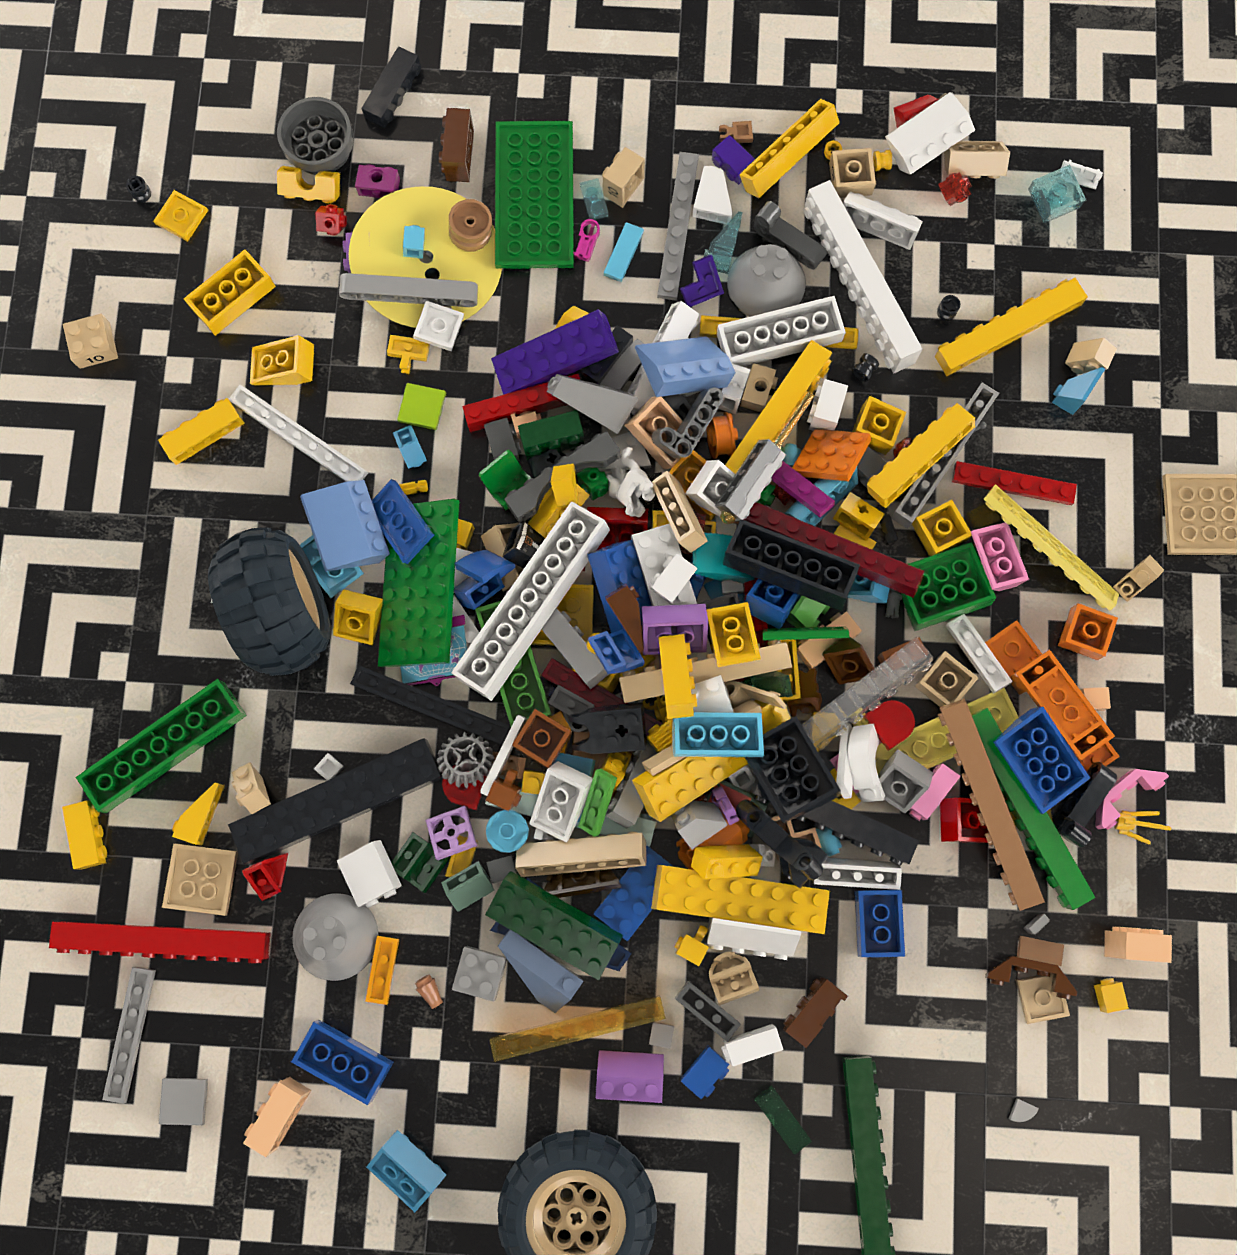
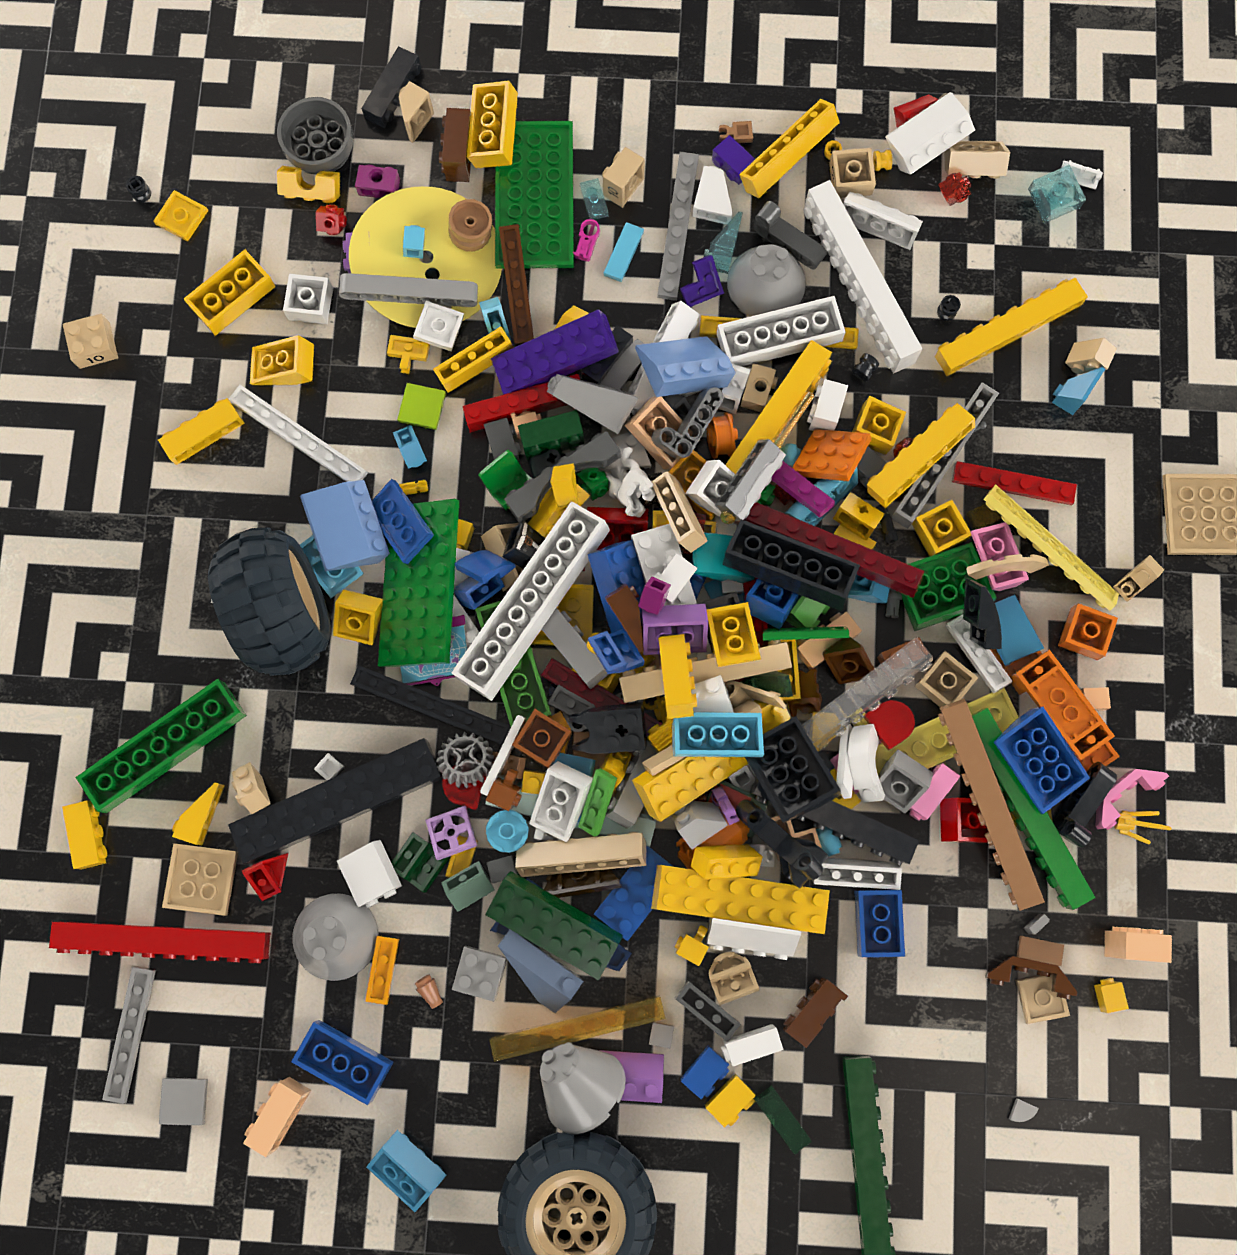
(308, 299): none -> white brick
(415, 108): none -> tan slope
(472, 359): none -> yellow brick
(492, 124): none -> yellow brick
(493, 315): none -> medium azure slope
(516, 284): none -> reddish brown plate
(580, 1086): none -> light grey cone
(654, 595): none -> magenta brick
(730, 1101): none -> yellow brick
(982, 615): none -> black slope
(1010, 563): none -> tan tile
(1017, 632): none -> dark azure piece

